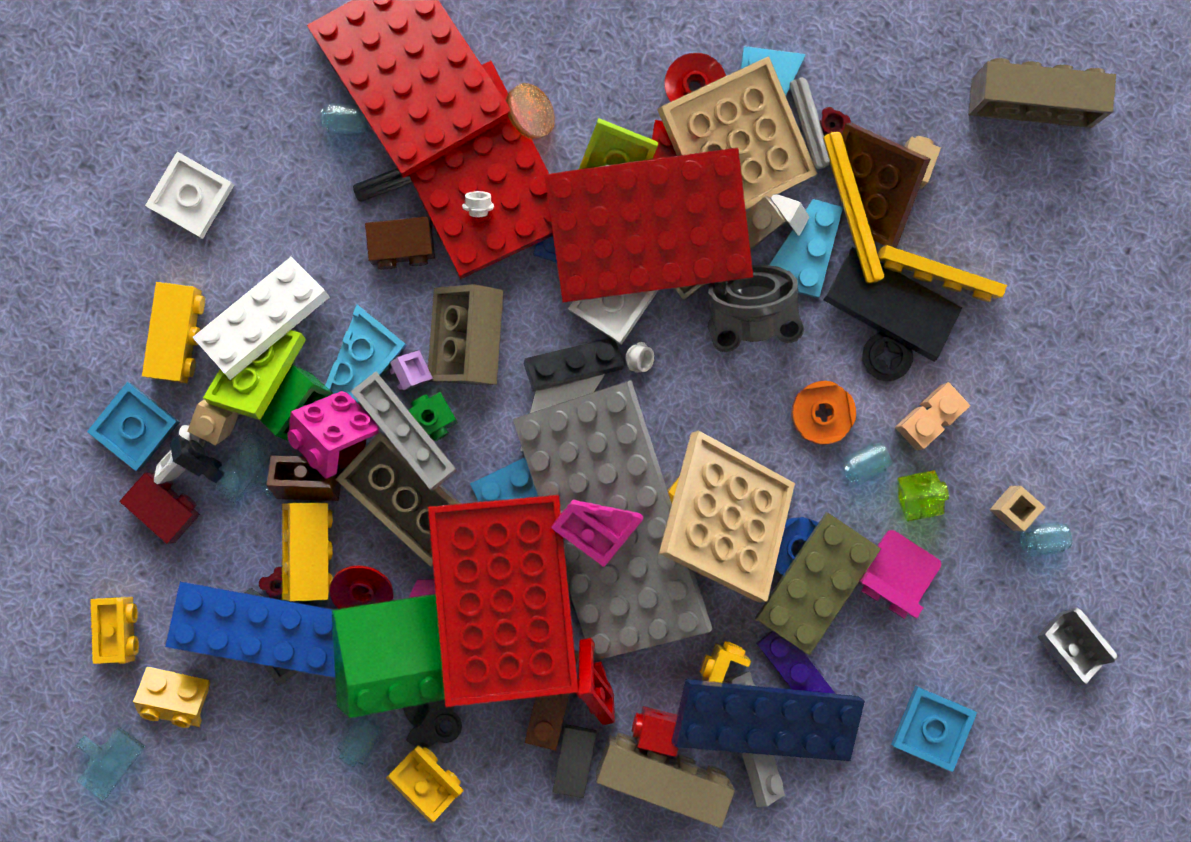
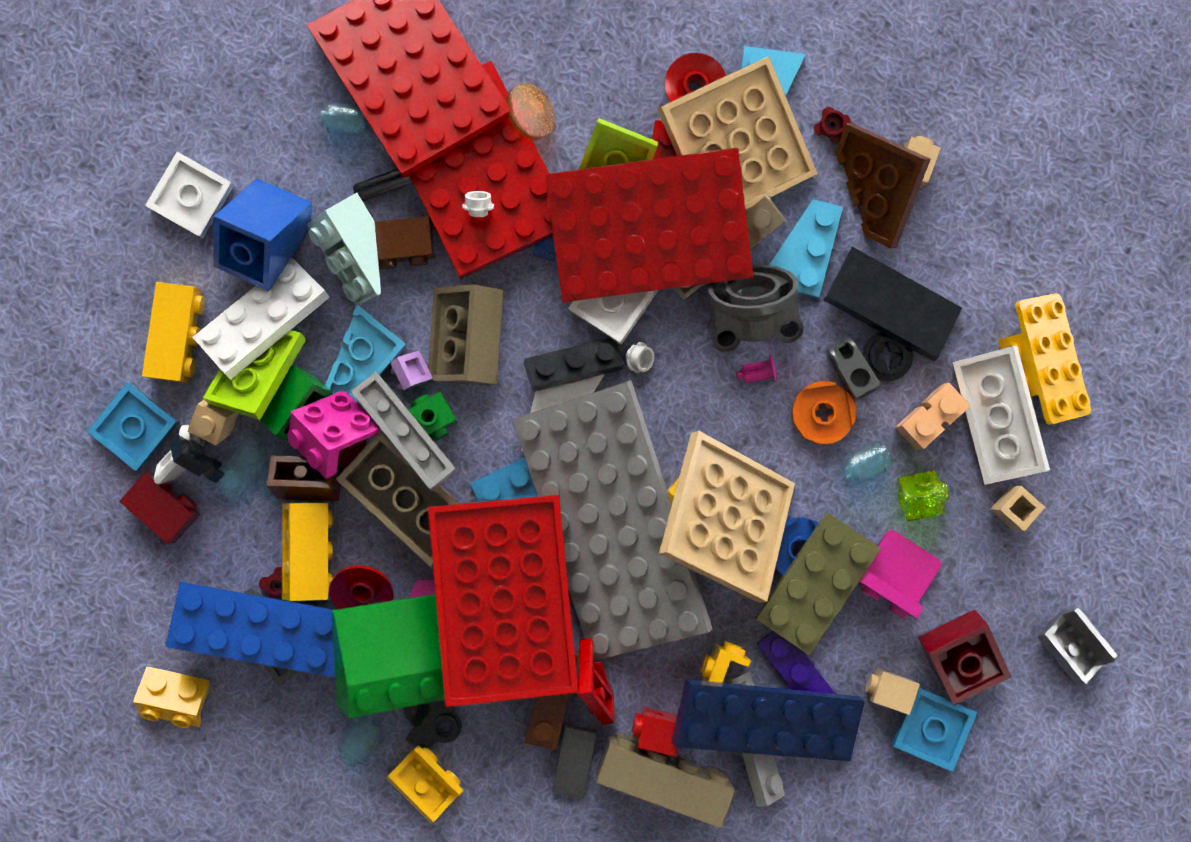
(108, 761): clear light blue plate -> none
(114, 630): yellow bracket -> none
(259, 233): none -> blue slope
(350, 247): none -> light aqua slope
(596, 528): dark pink wing -> none
(758, 371): none -> dark pink piece
(792, 212): white slope -> none
(810, 122): light grey axle -> none
(853, 208): yellow axle -> none
(853, 369): none -> dark grey leg
(892, 691): none -> tan brick
(953, 278): yellow plate -> none
(964, 656): none -> dark red slope
(1001, 415): none -> white plate
(1042, 93): dark tan brick -> none
(1046, 539): clear light blue brick -> none
(1049, 358): none -> yellow bracket

